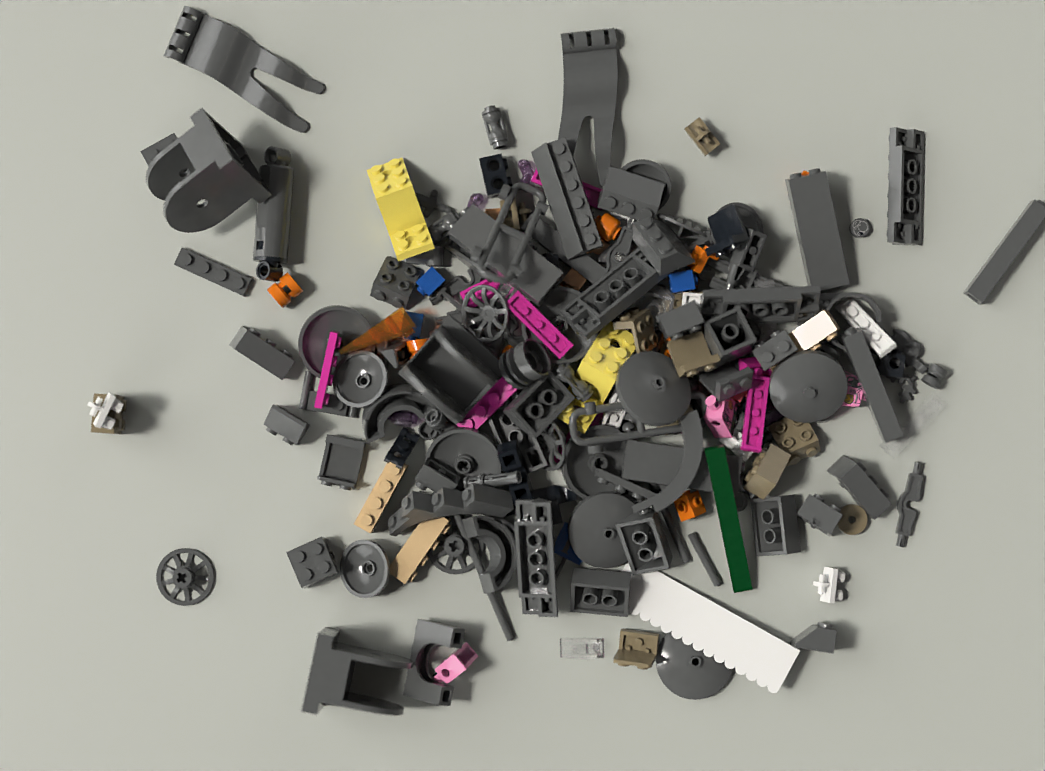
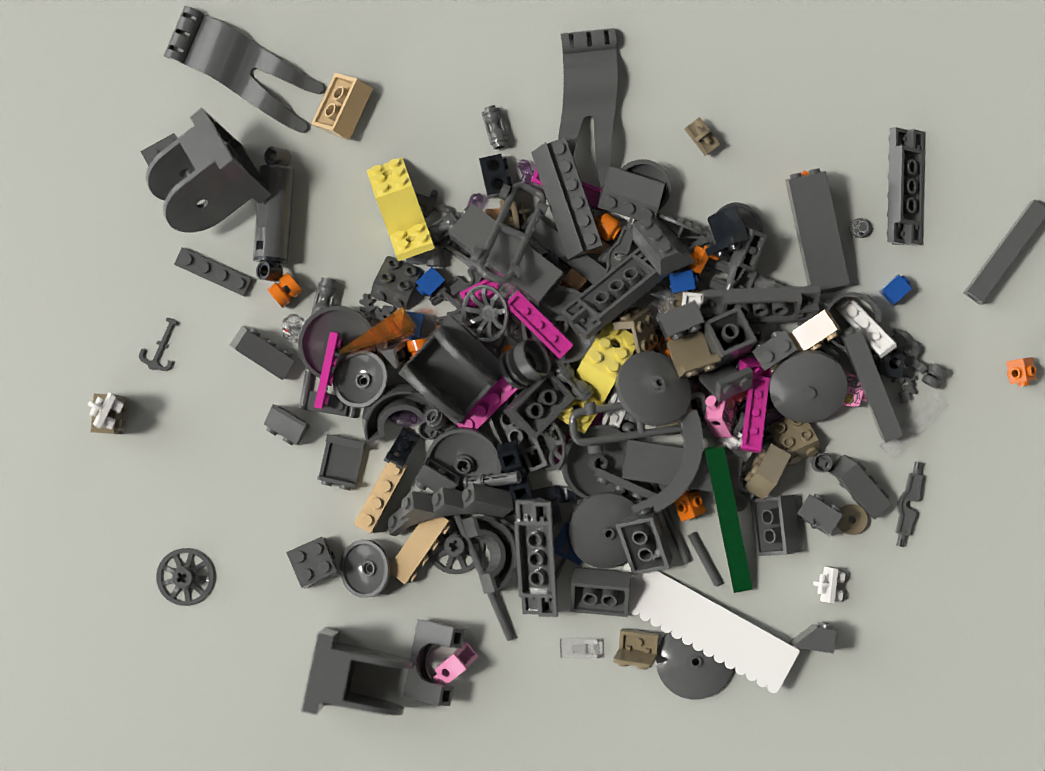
(153, 364): none -> dark grey piece
(291, 327): none -> clear head
(326, 289): none -> dark grey piece
(342, 106): none -> tan slope
(366, 309): none -> dark grey animal
(821, 462): none -> dark grey wheel
(896, 289): none -> blue brick
(1021, 371): none -> orange brick

